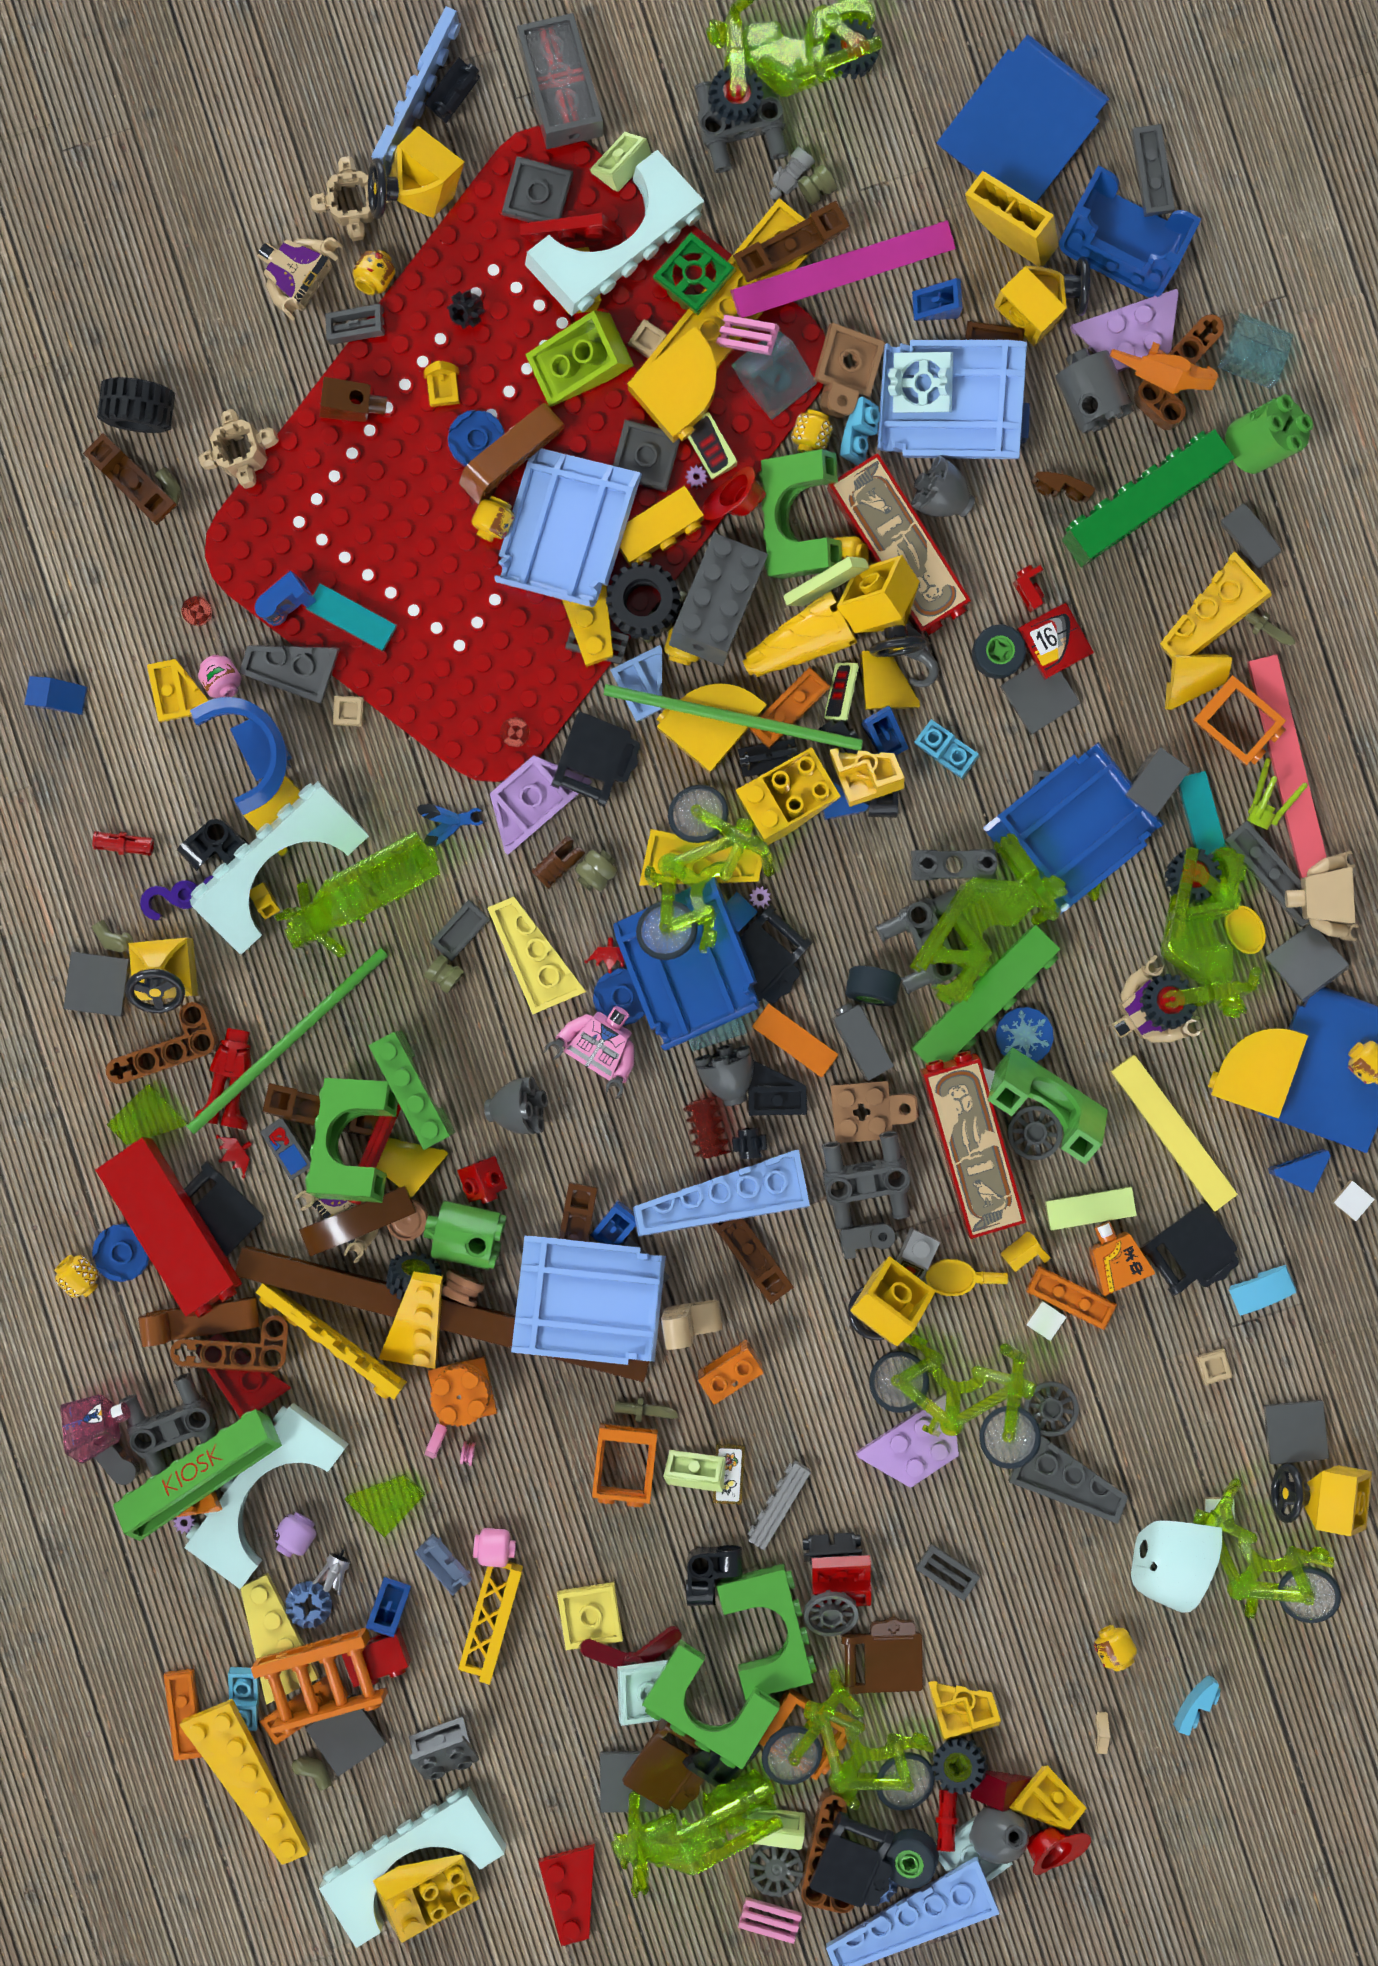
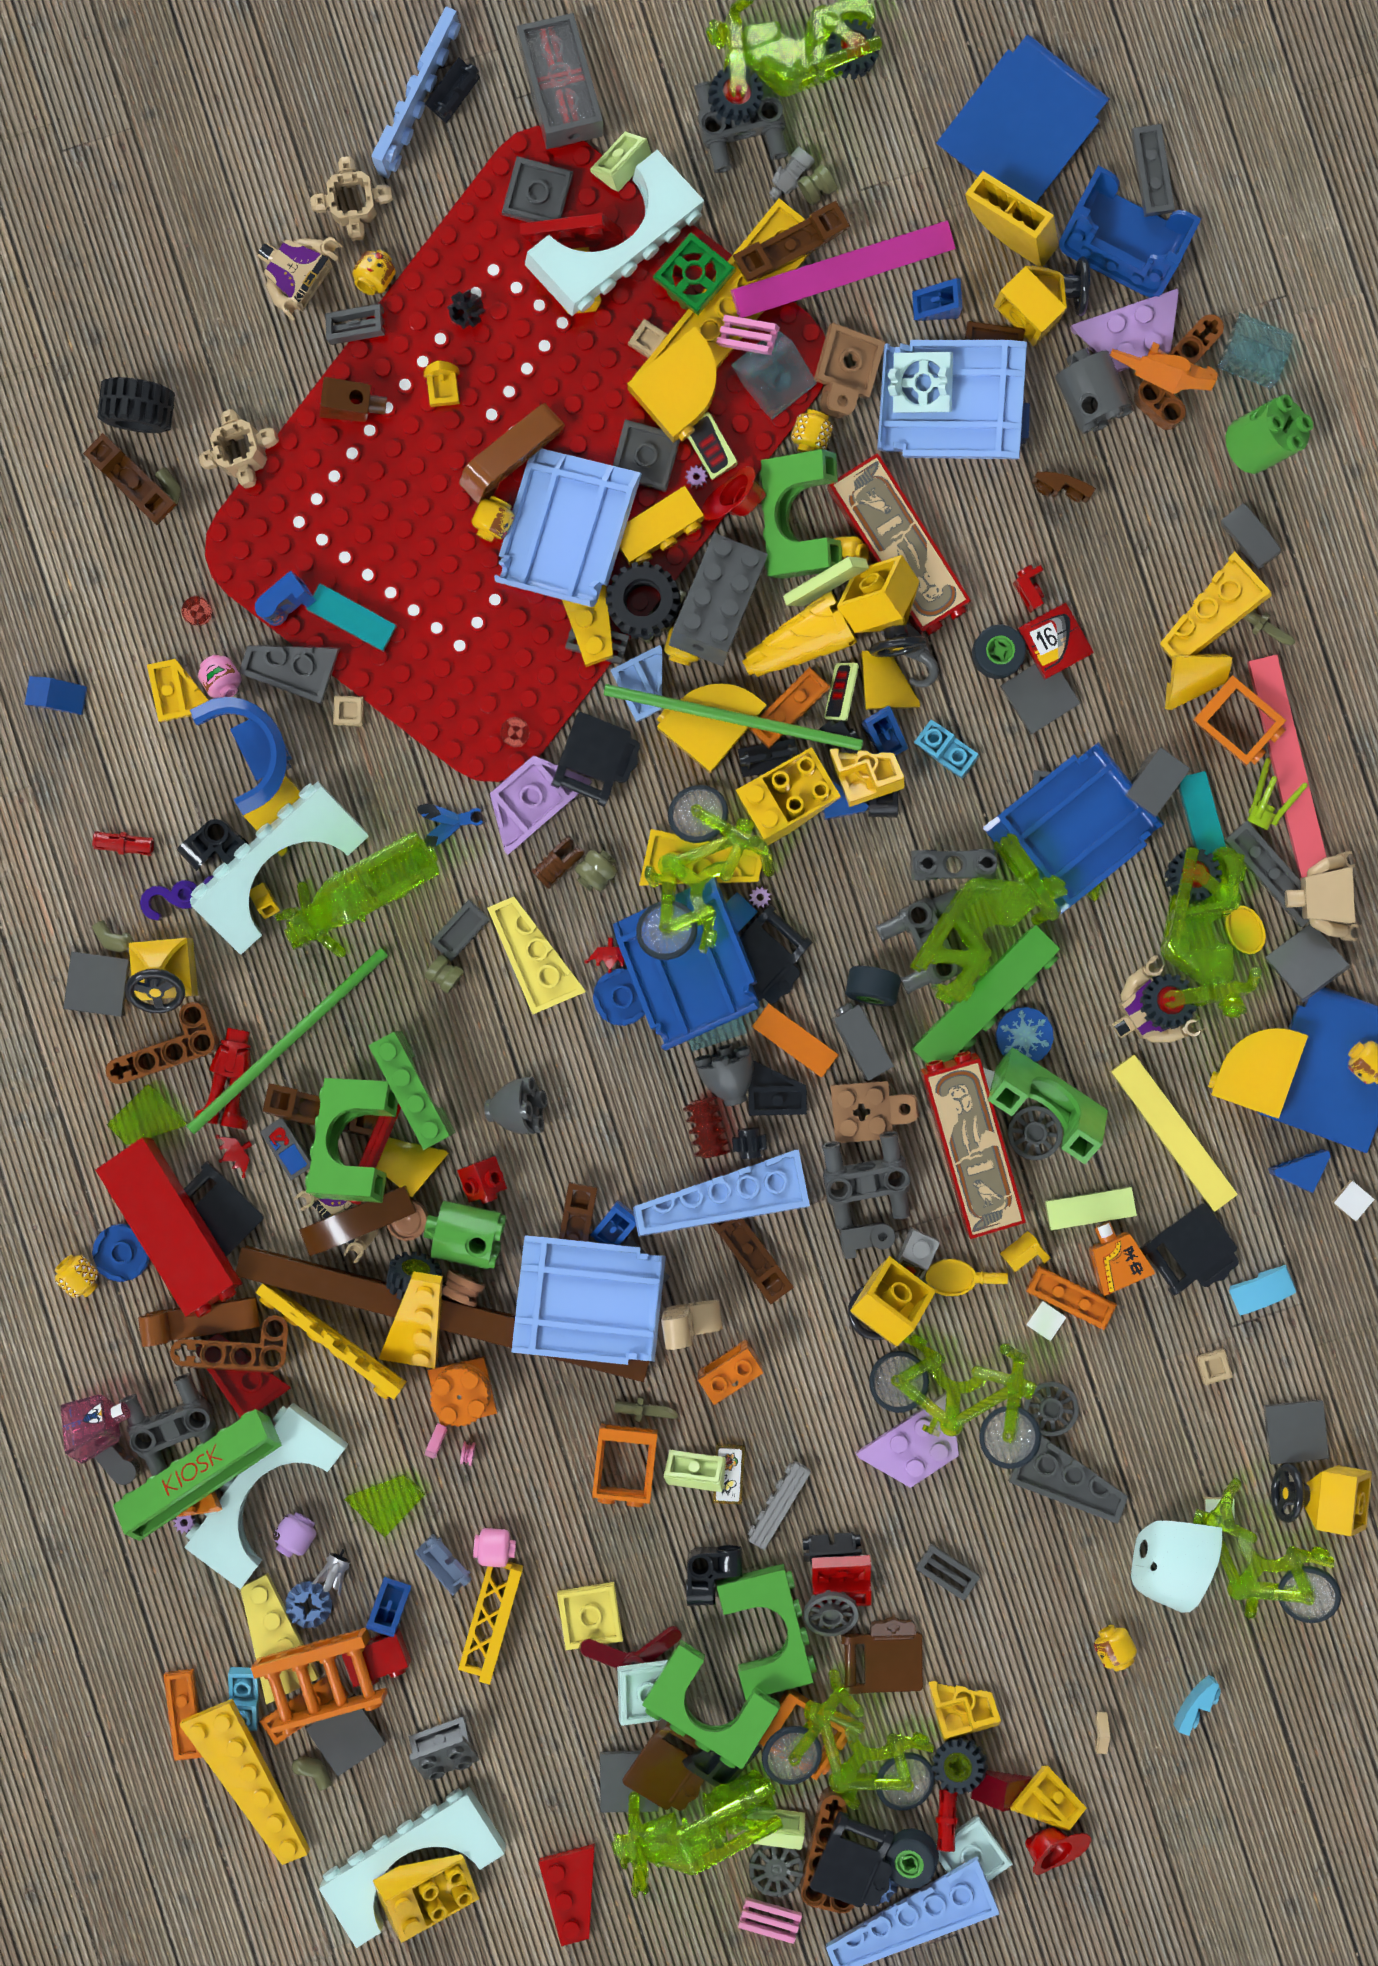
(420, 177): yellow piece -> none
(473, 434): blue tile -> none
(579, 358): lime slope -> none
(600, 1045): bright pink torso -> none
(860, 425): medium azure slope -> none
(942, 491): dark grey piece -> none
(992, 1832): dark grey piece -> none
(1143, 501): green brick -> none

